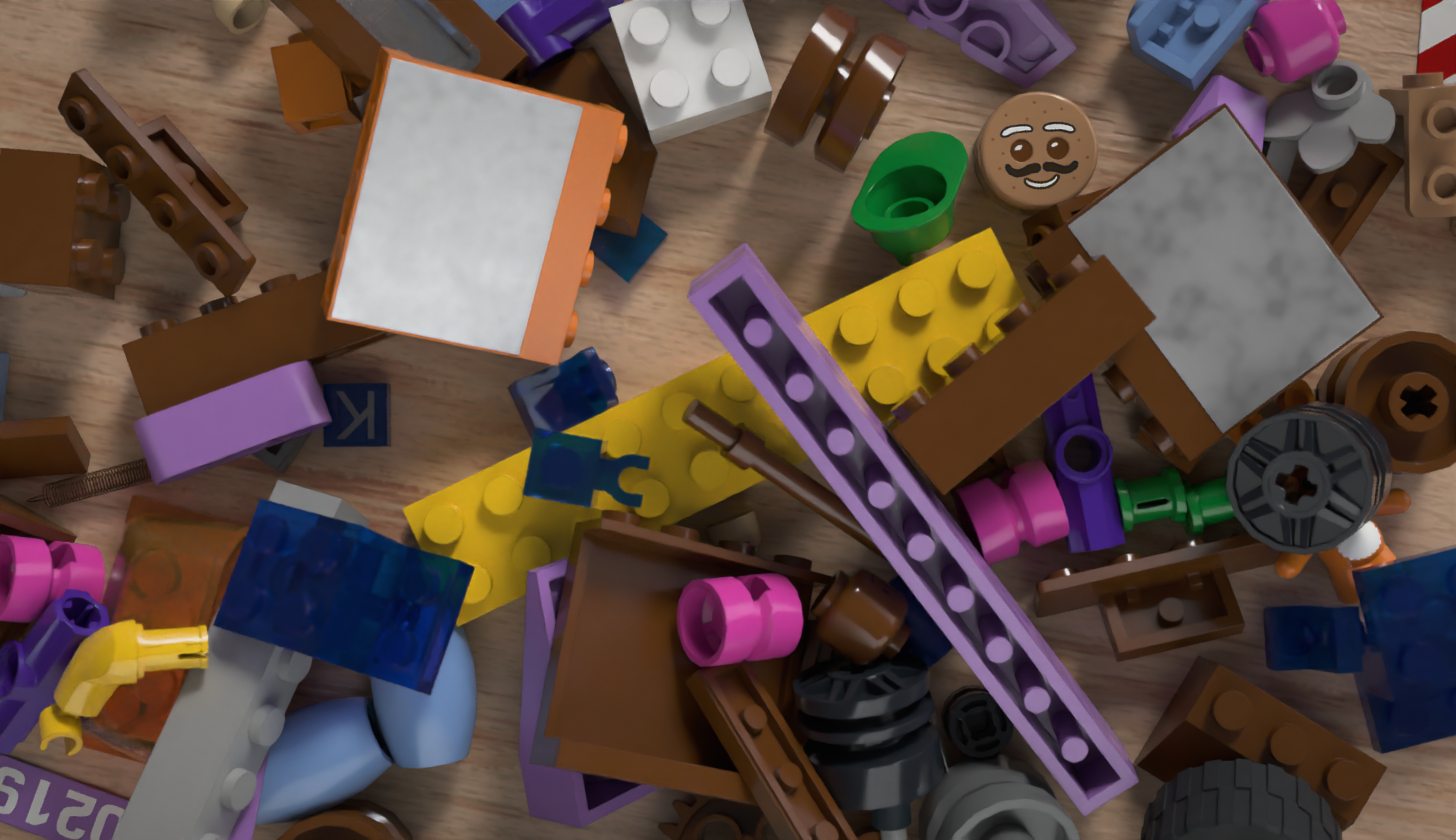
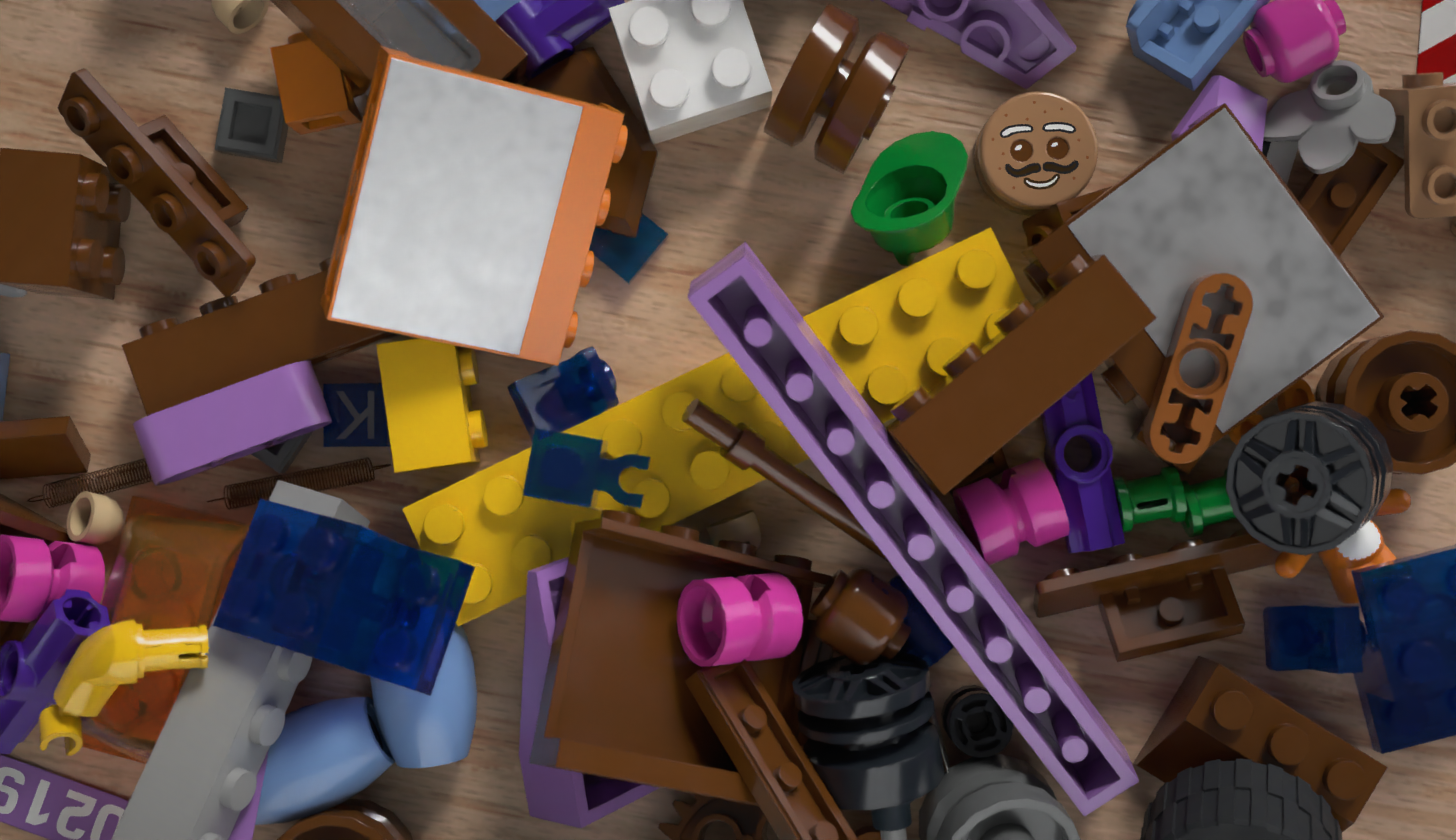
(94, 519): none -> tan hinge
(233, 496): none -> reddish brown piece
(252, 126): none -> dark grey tile
(430, 404): none -> yellow brick
(1224, 356): none -> dark orange beam

